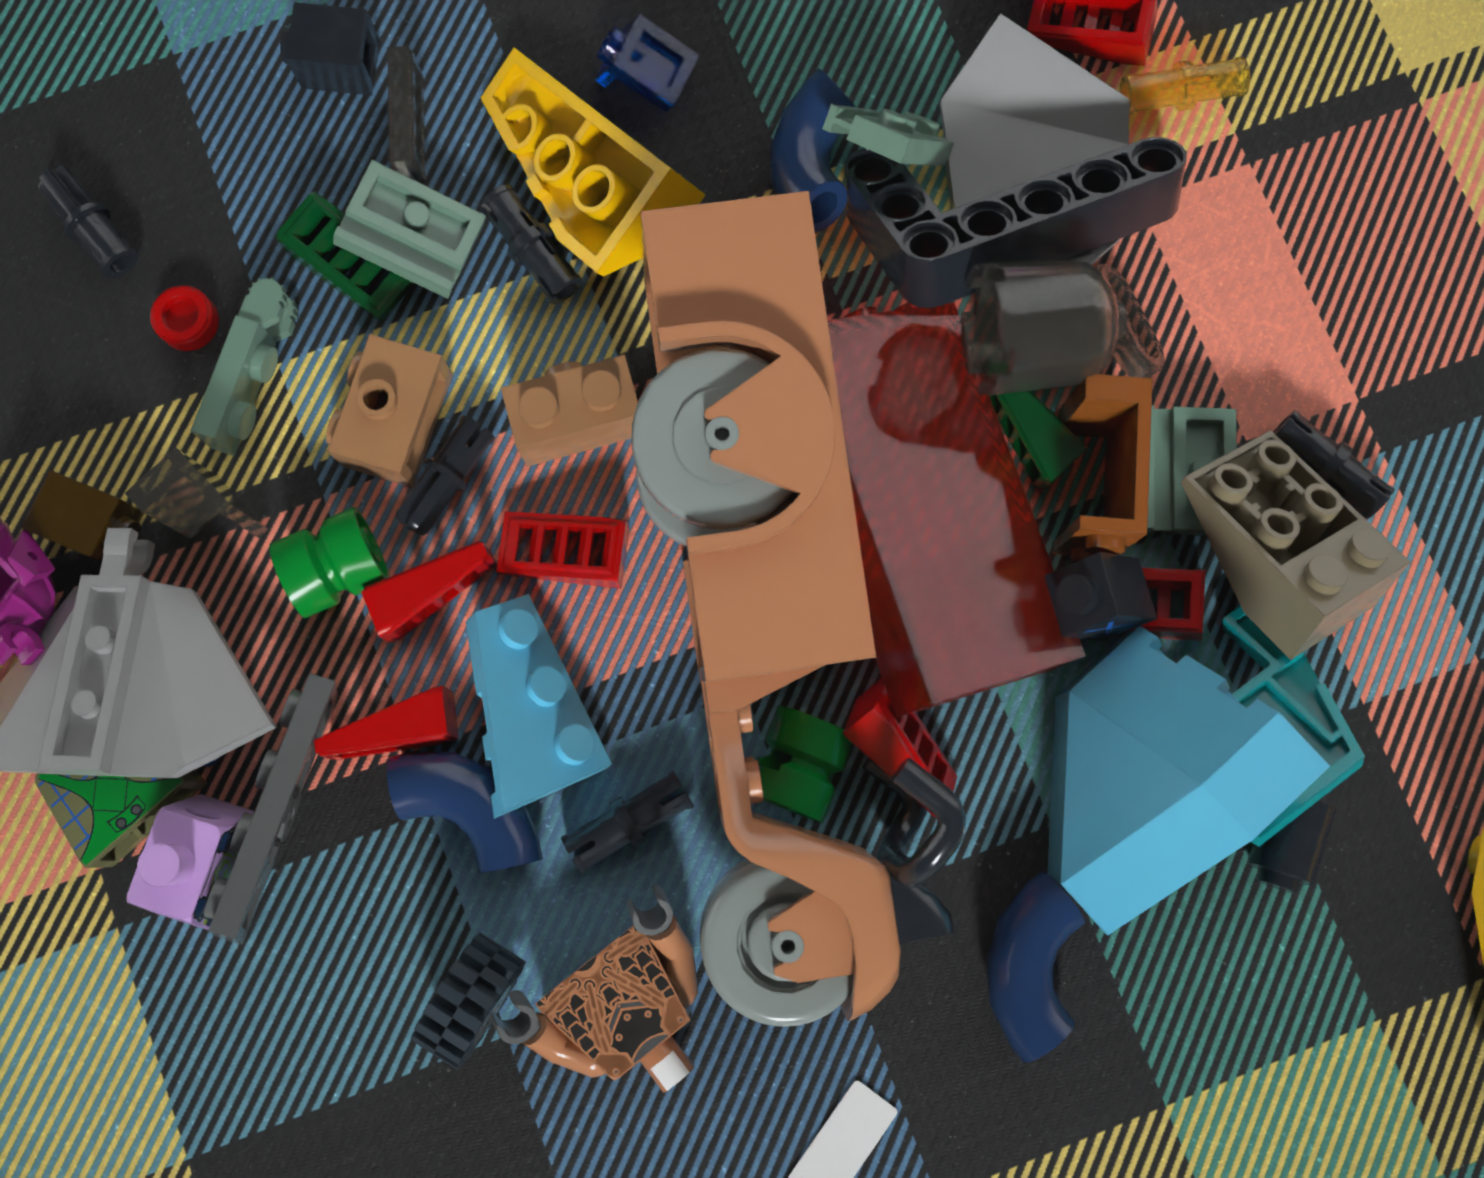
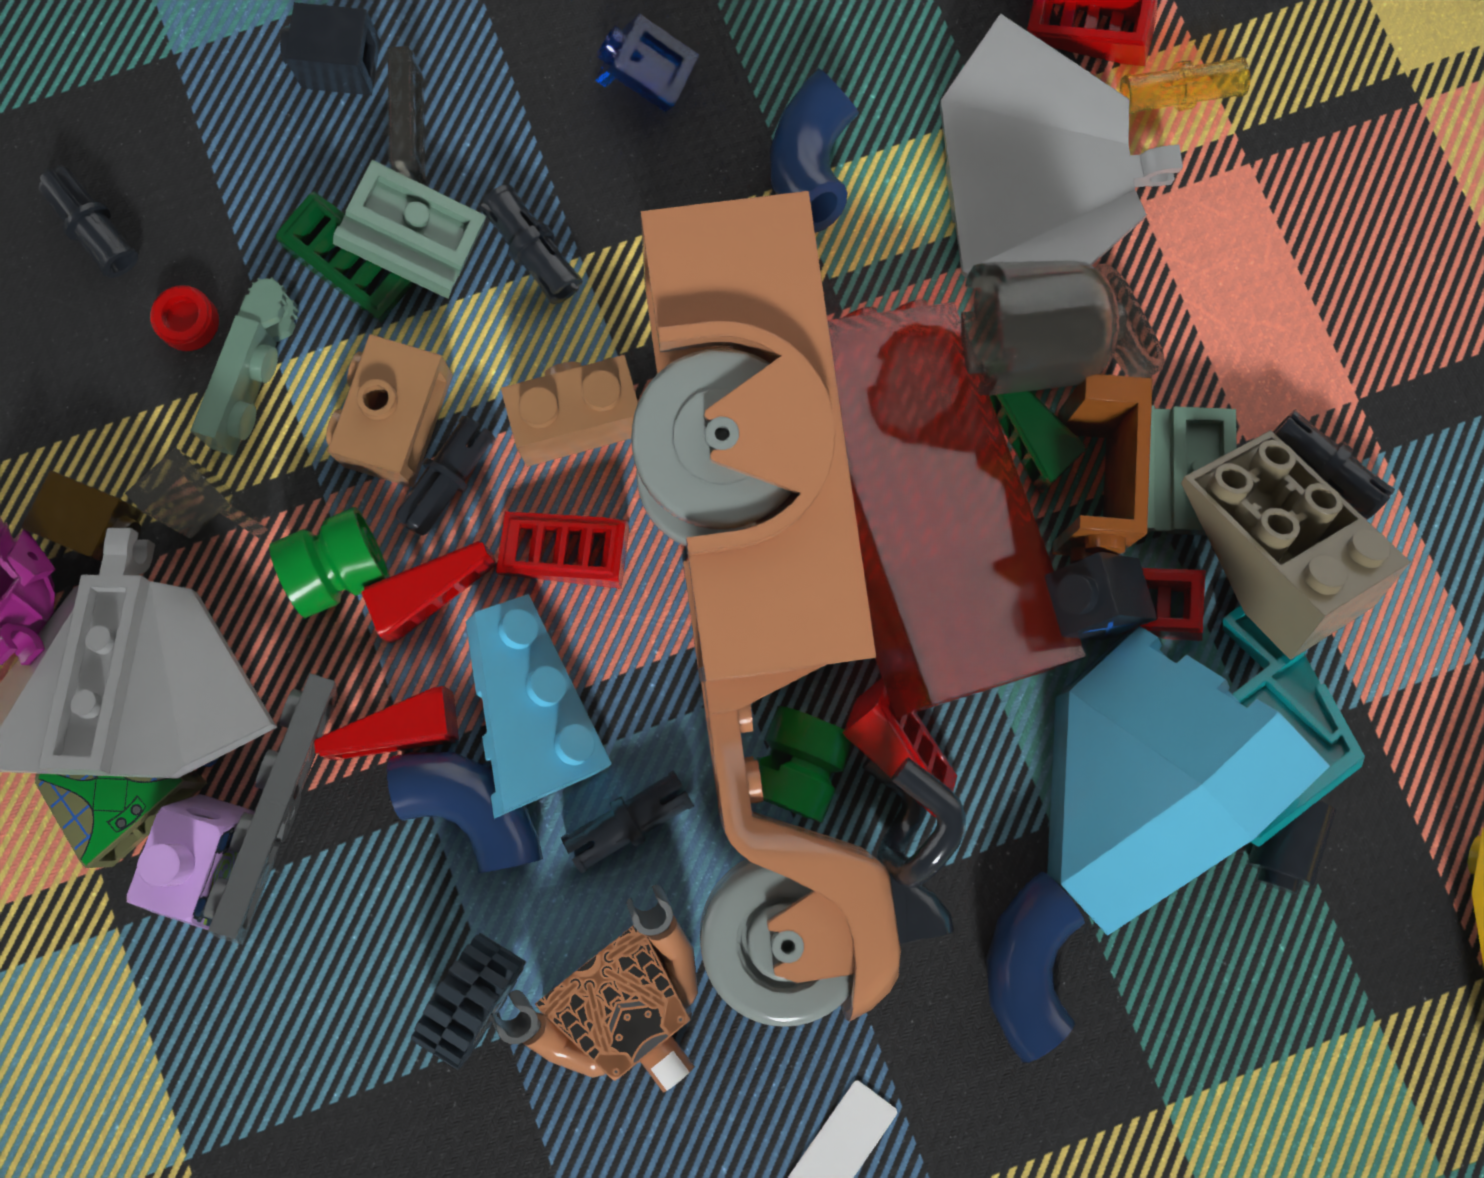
(581, 165): yellow wedge -> none
(891, 134): sand green plate -> none
(1038, 220): black beam -> none

